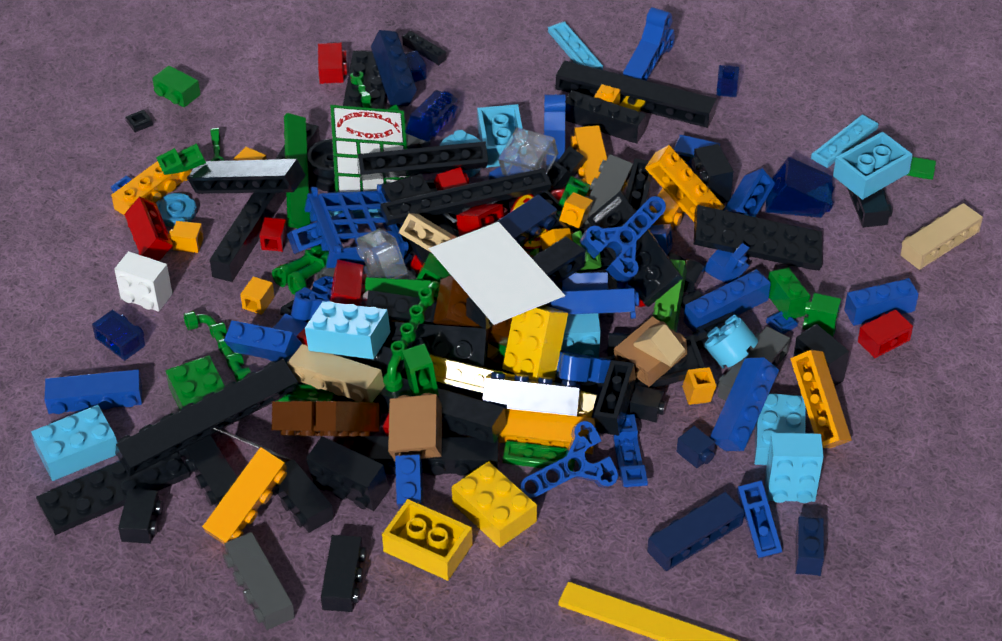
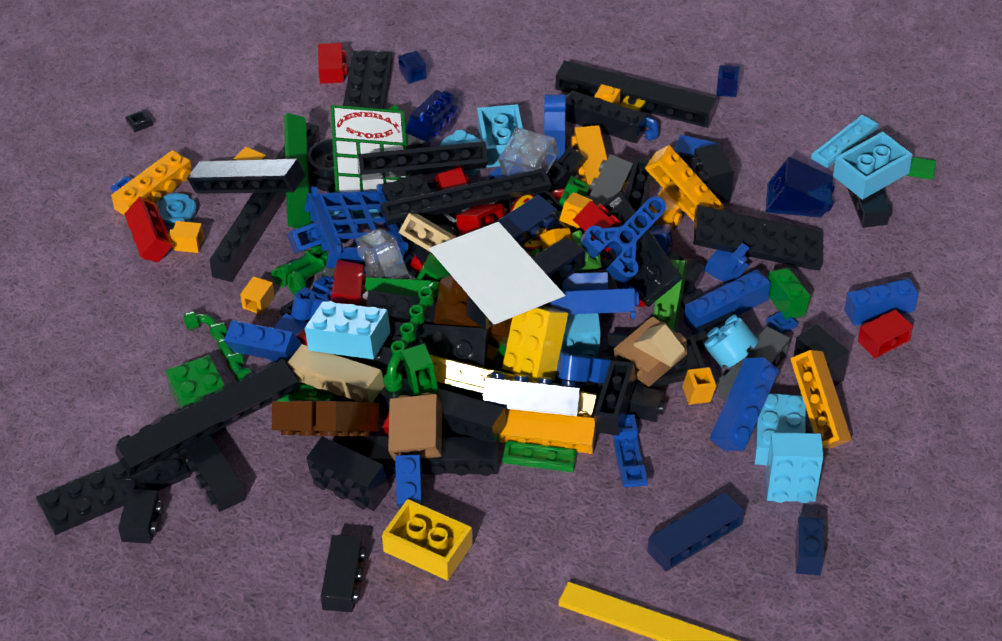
(74, 442): medium azure brick -> none
(89, 390): blue brick -> none
(118, 334): clear blue brick -> none
(143, 281): white brick -> none
(176, 86): green brick -> none
(187, 159): green slope -> none
(216, 142): green piece -> none
(245, 497): light orange brick -> none
(249, 442): white sticker -> none
(258, 580): dark grey brick -> none
(273, 234): red brick -> none
(303, 498): black brick -> none
(365, 96): green piece -> none
(393, 68): dark blue brick -> none
(424, 48): black piece -> none
(494, 504): yellow brick -> none
(573, 45): medium azure tile -> none
(575, 451): blue beam -> none
(596, 216): none -> red brick
(653, 131): none -> blue arm
(655, 41): blue beam -> none
(696, 447): dark blue brick -> none
(751, 193): blue brick -> none
(759, 519): blue slope -> none
(823, 312): green brick -> none
(941, 236): tan brick -> none

